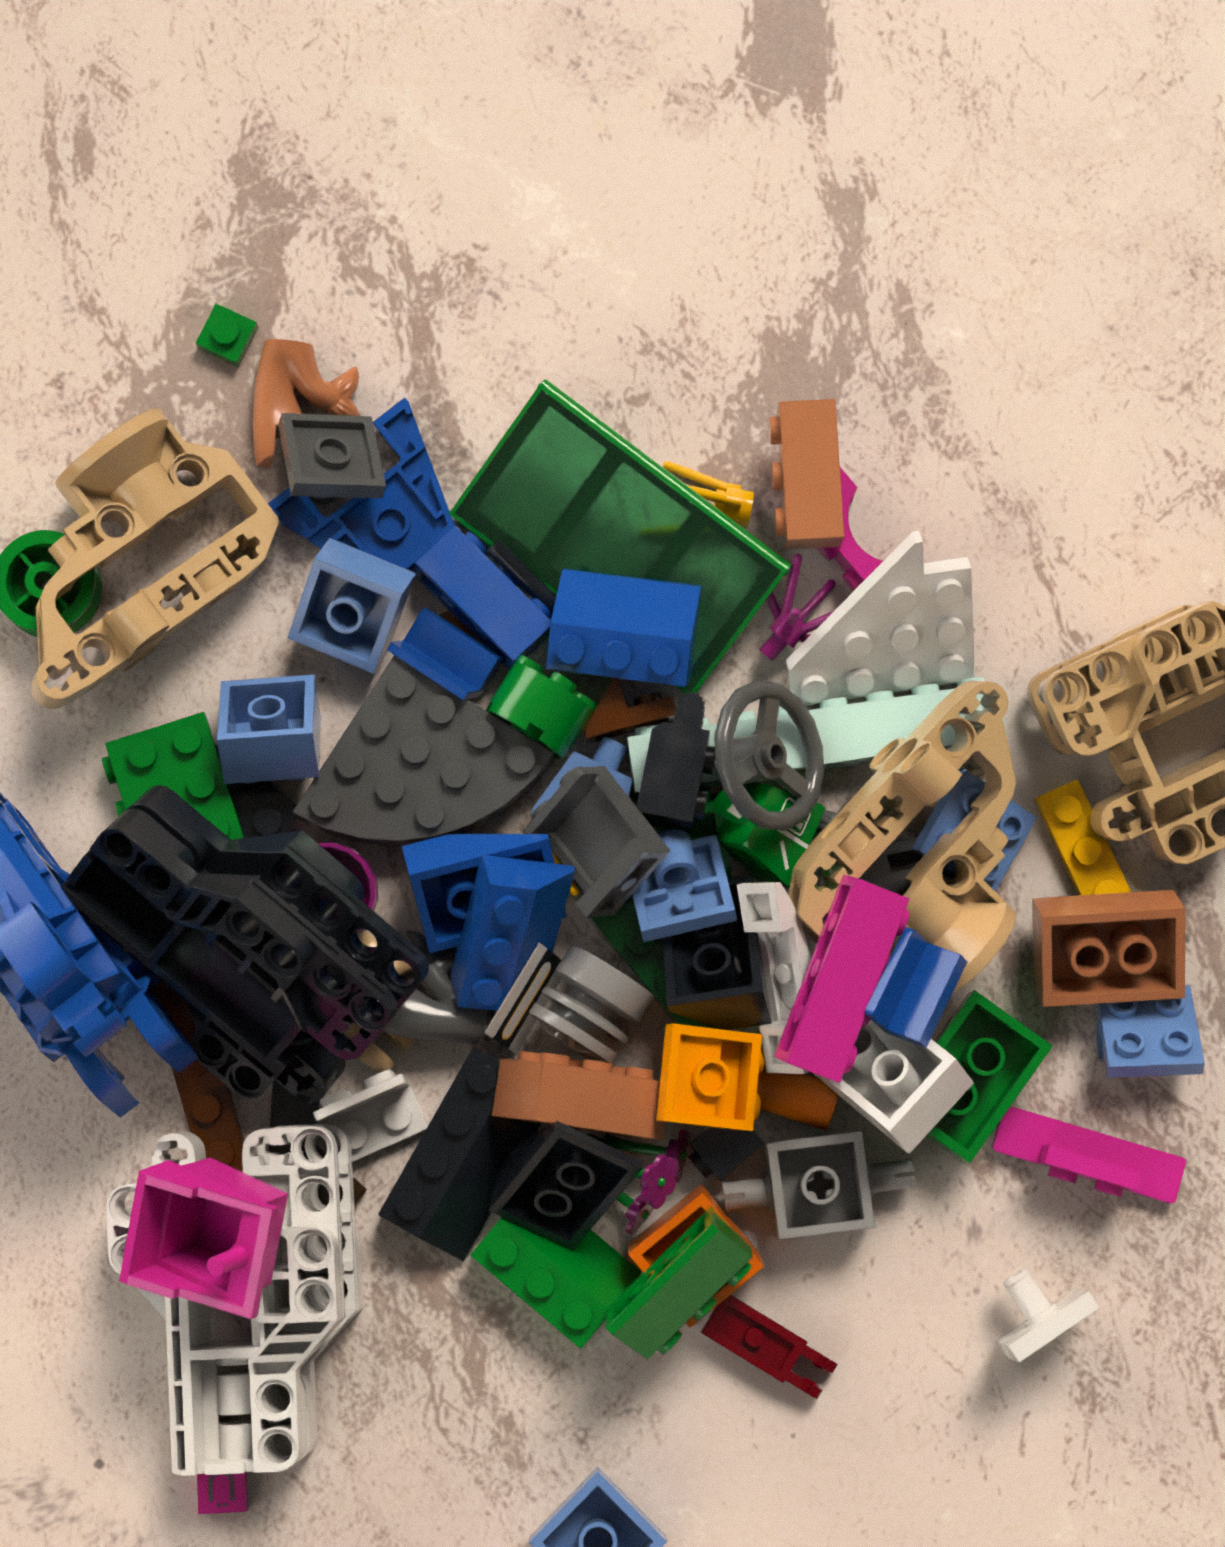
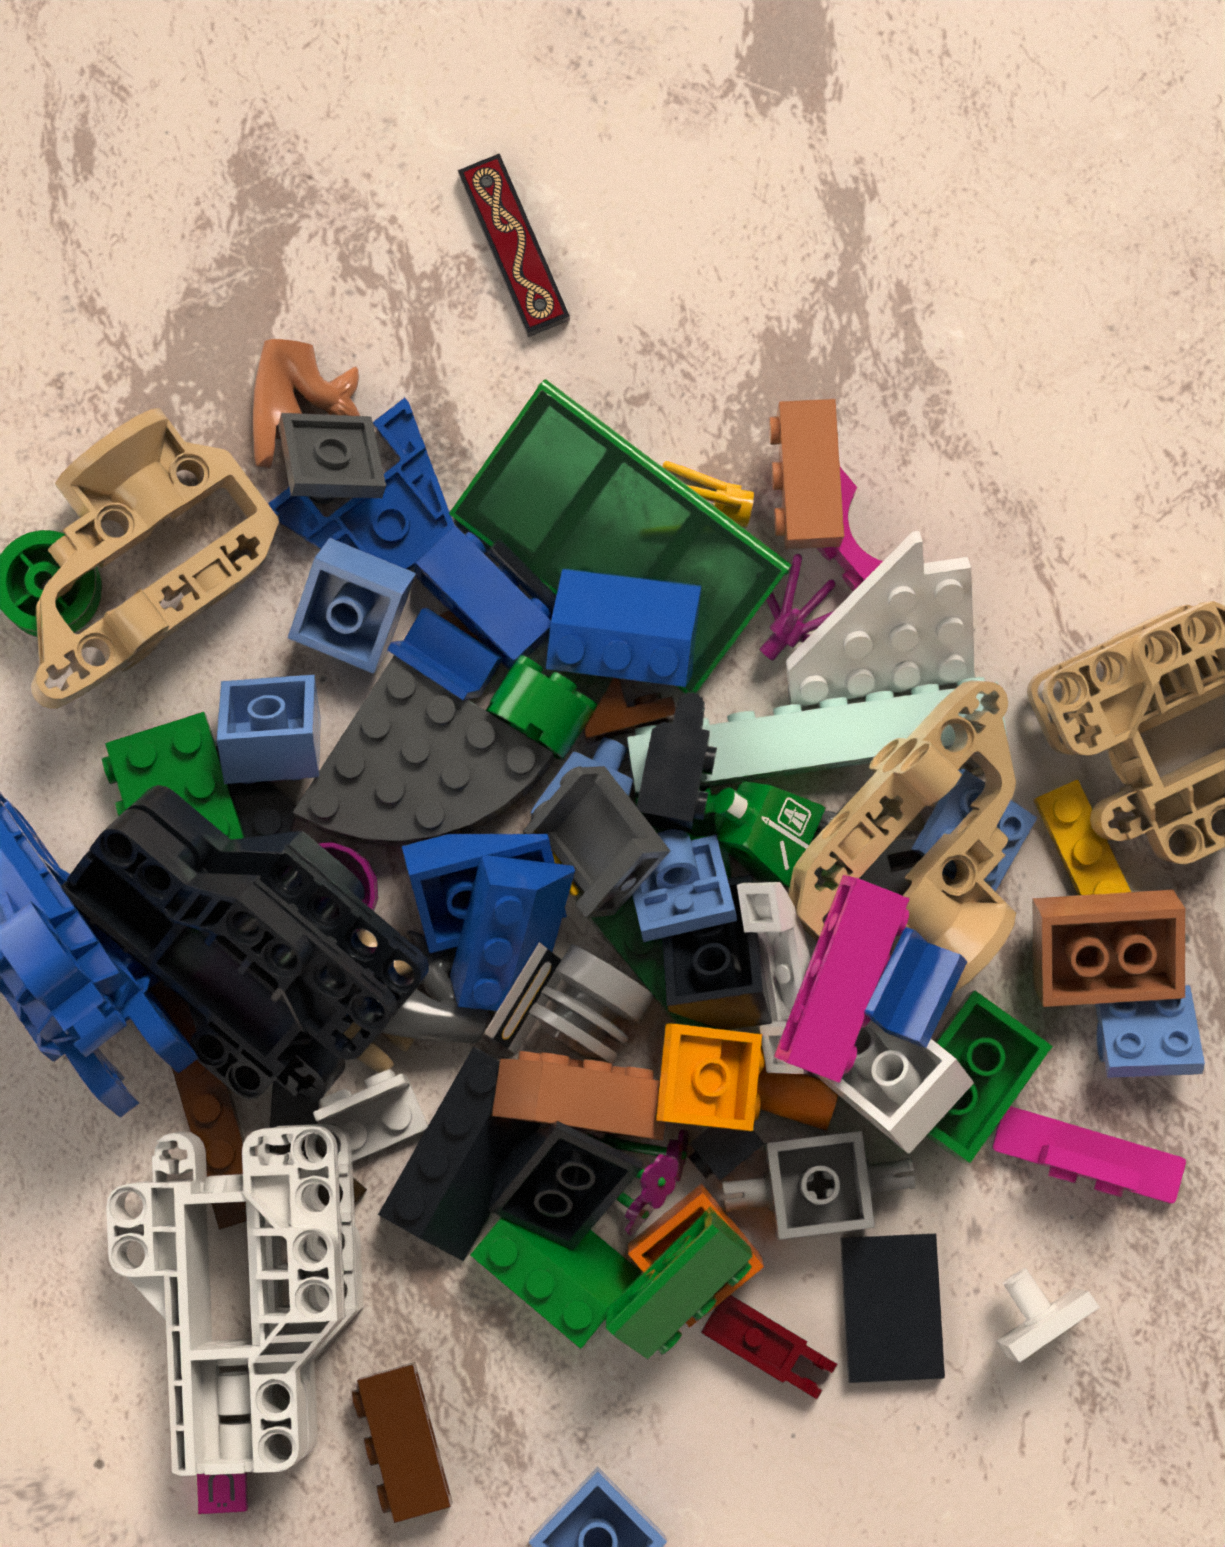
(203, 1235): dark pink piece -> none
(226, 335): green plate -> none
(402, 1443): none -> reddish brown brick
(513, 245): none -> tile
(764, 756): dark grey piece -> none
(892, 1308): none -> black tile

